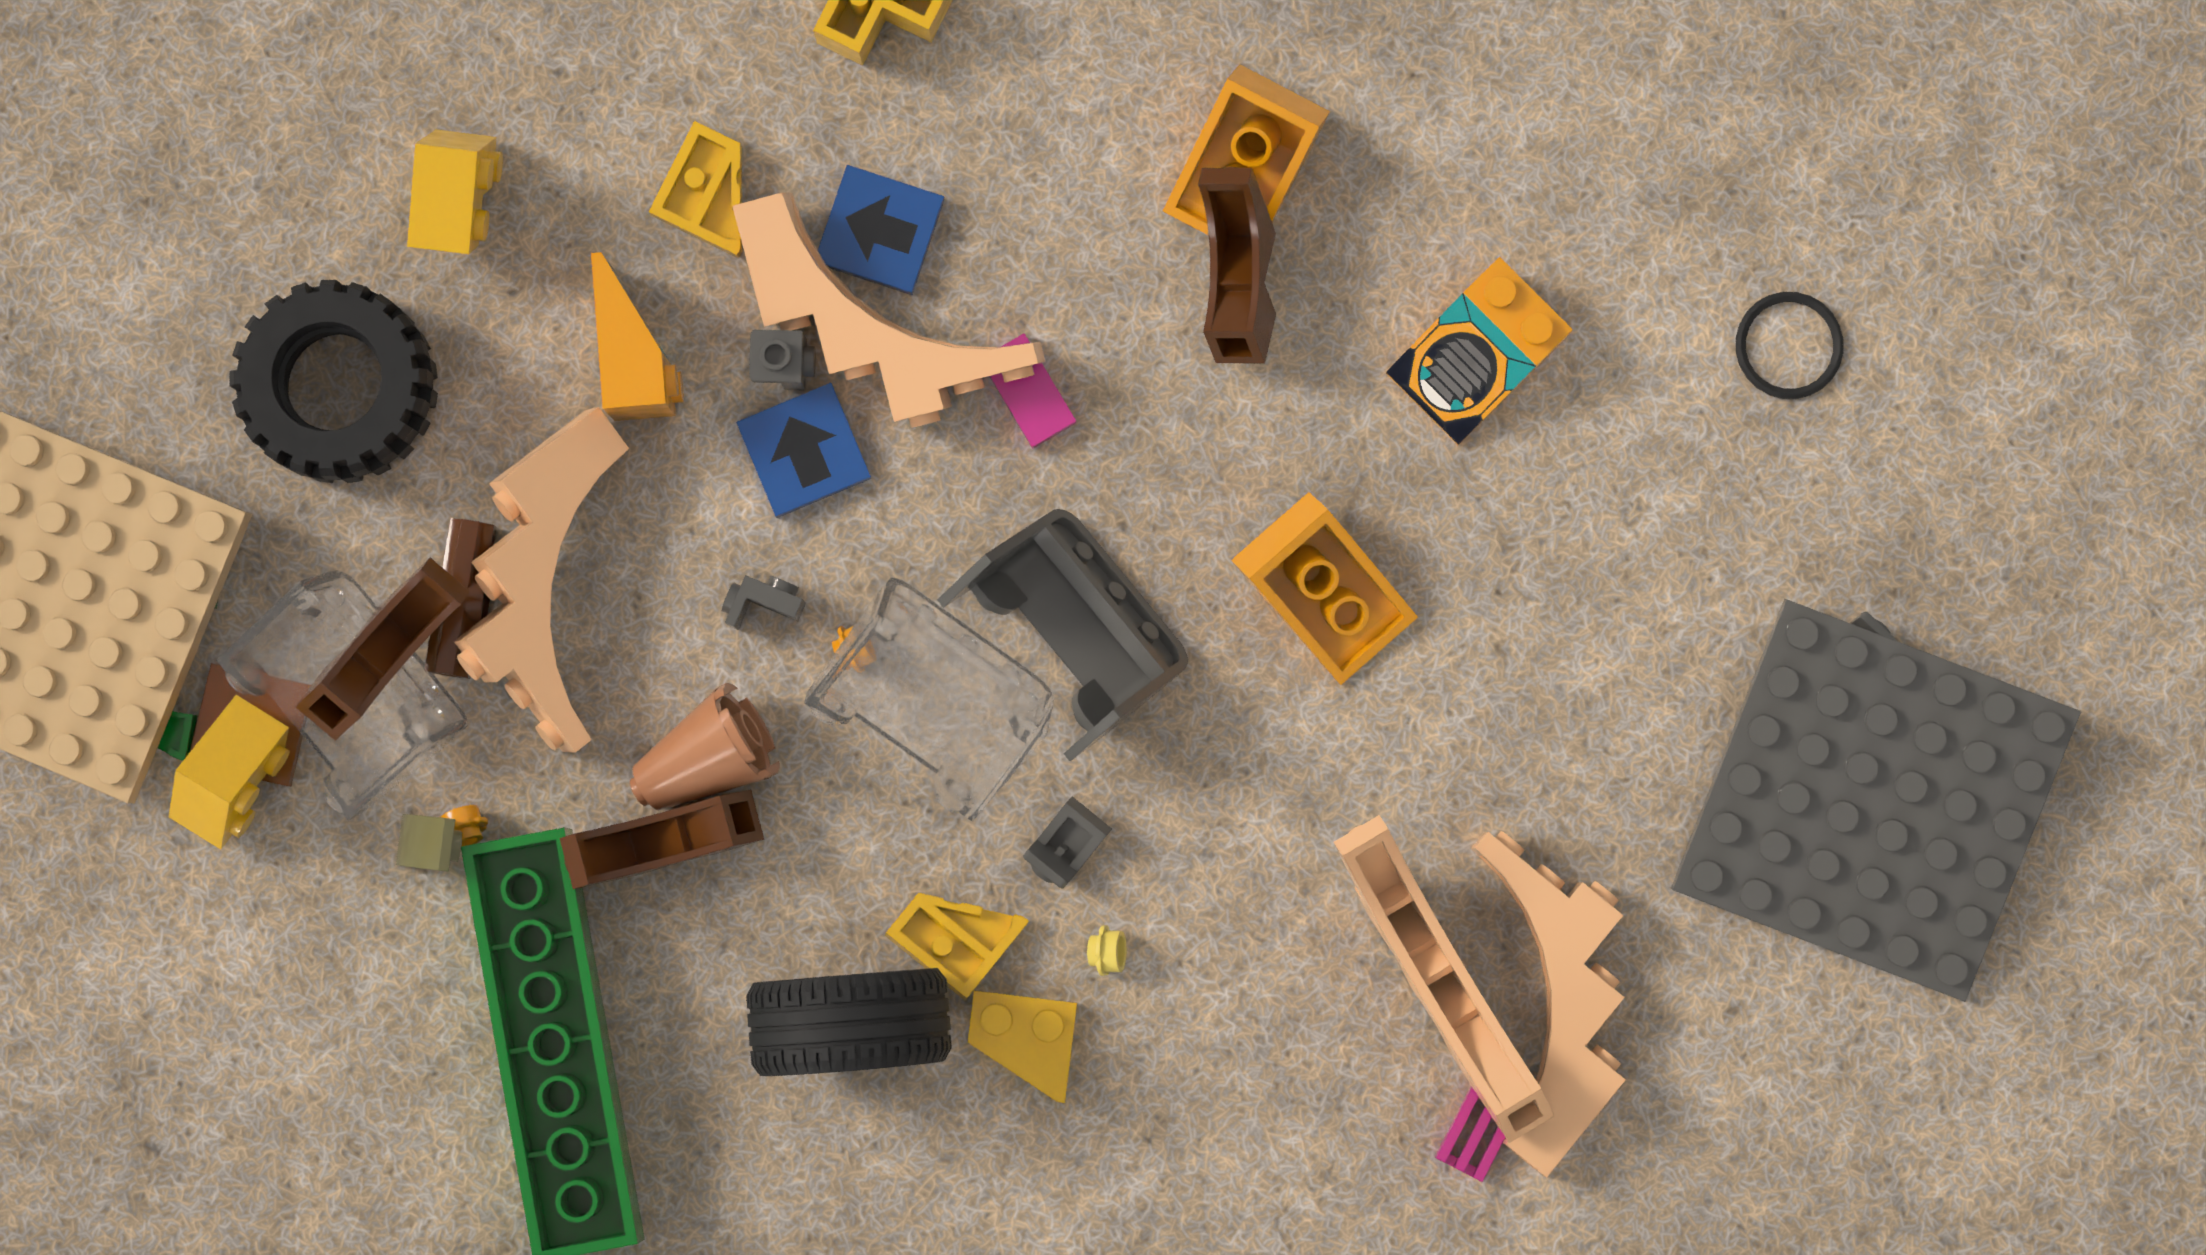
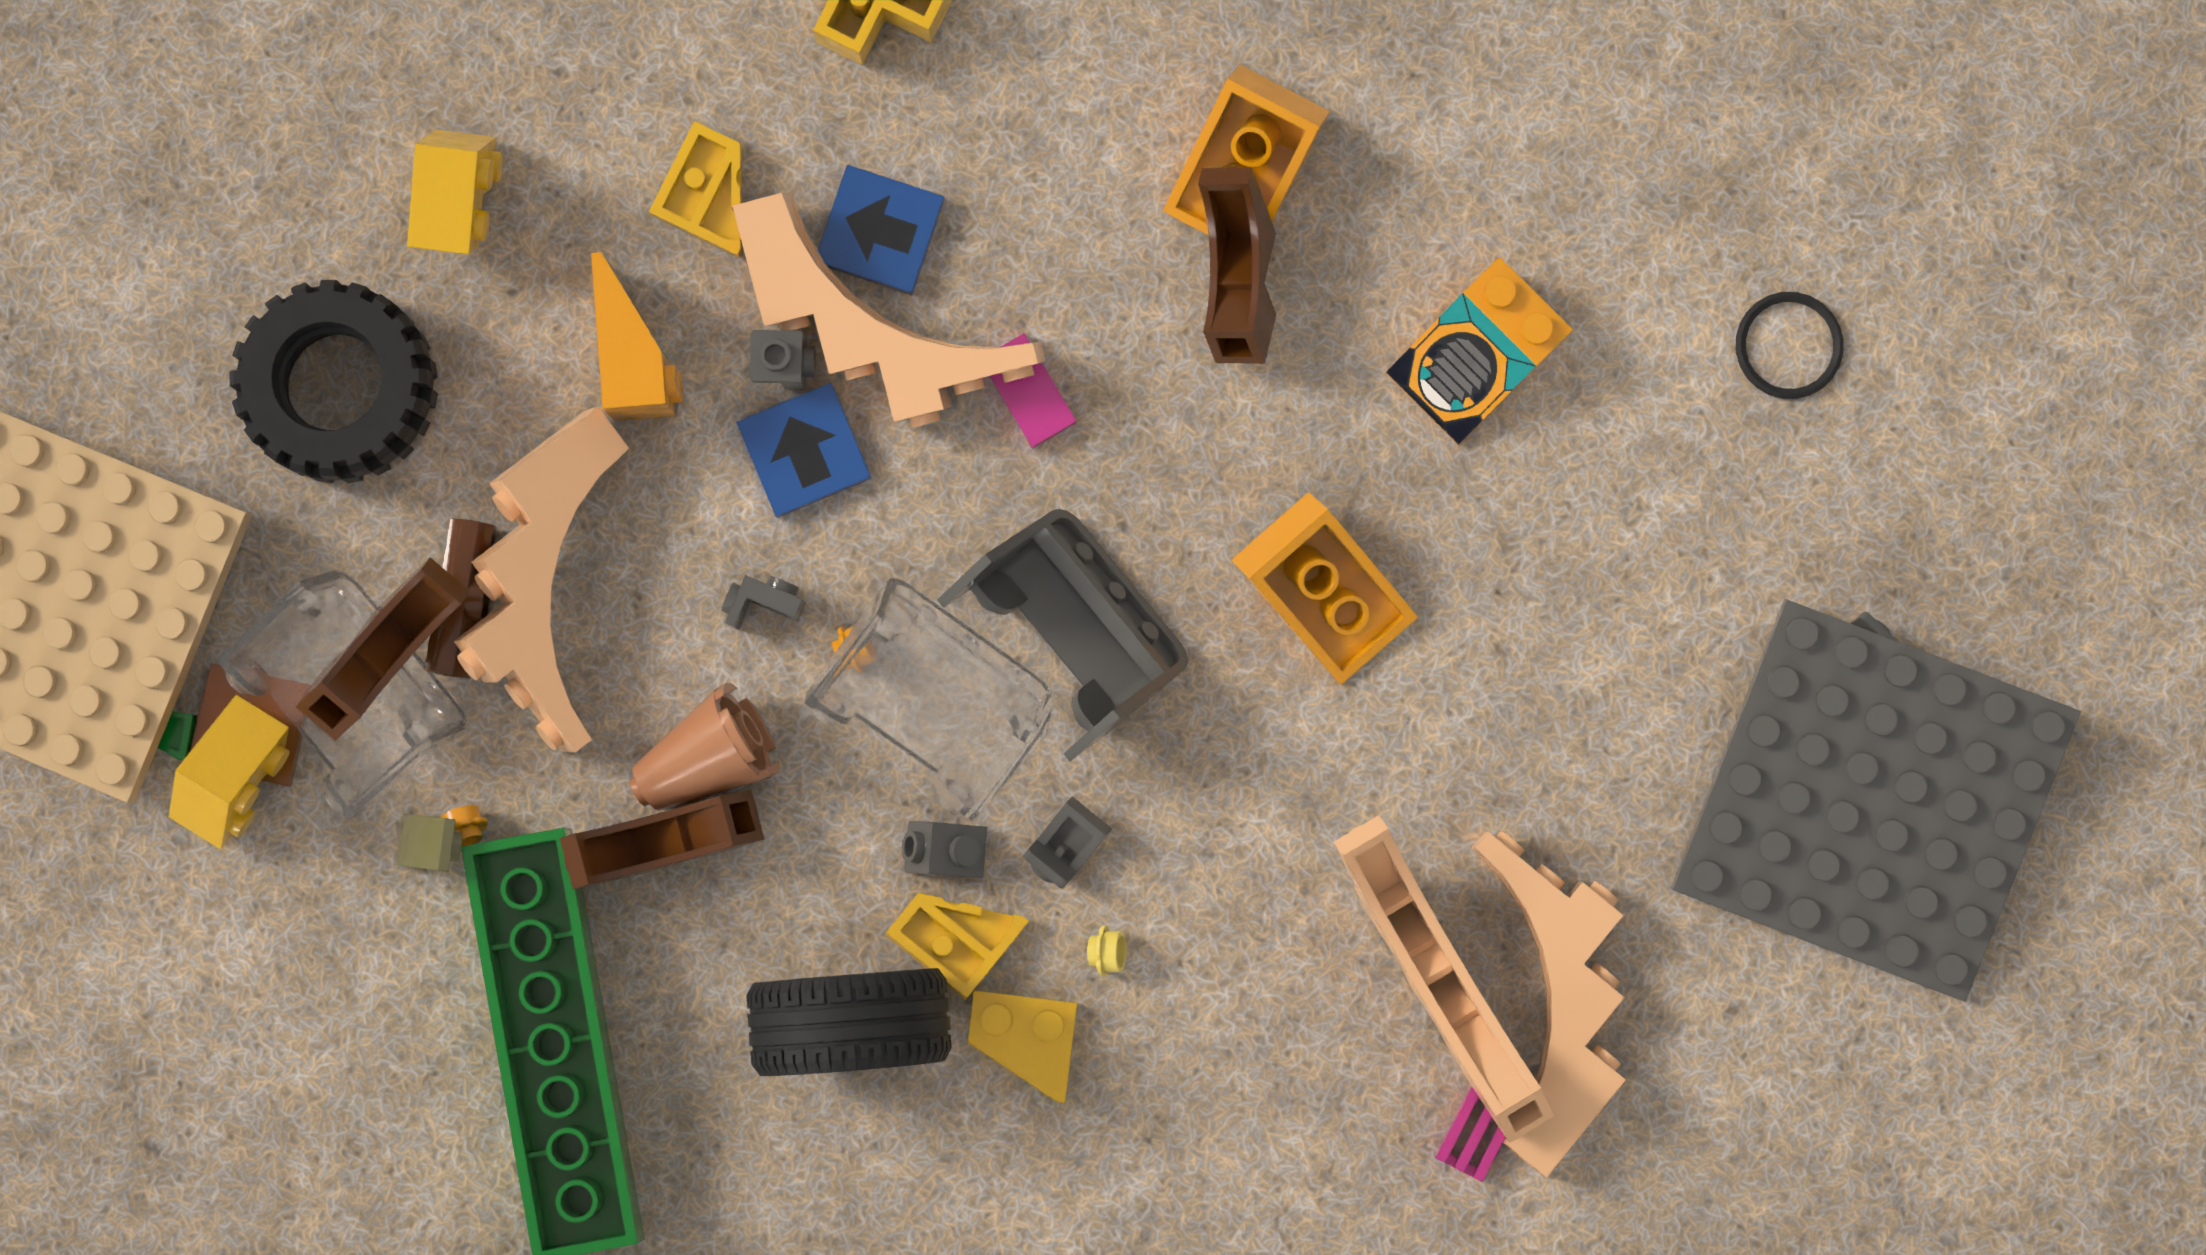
(944, 849): none -> dark grey bracket

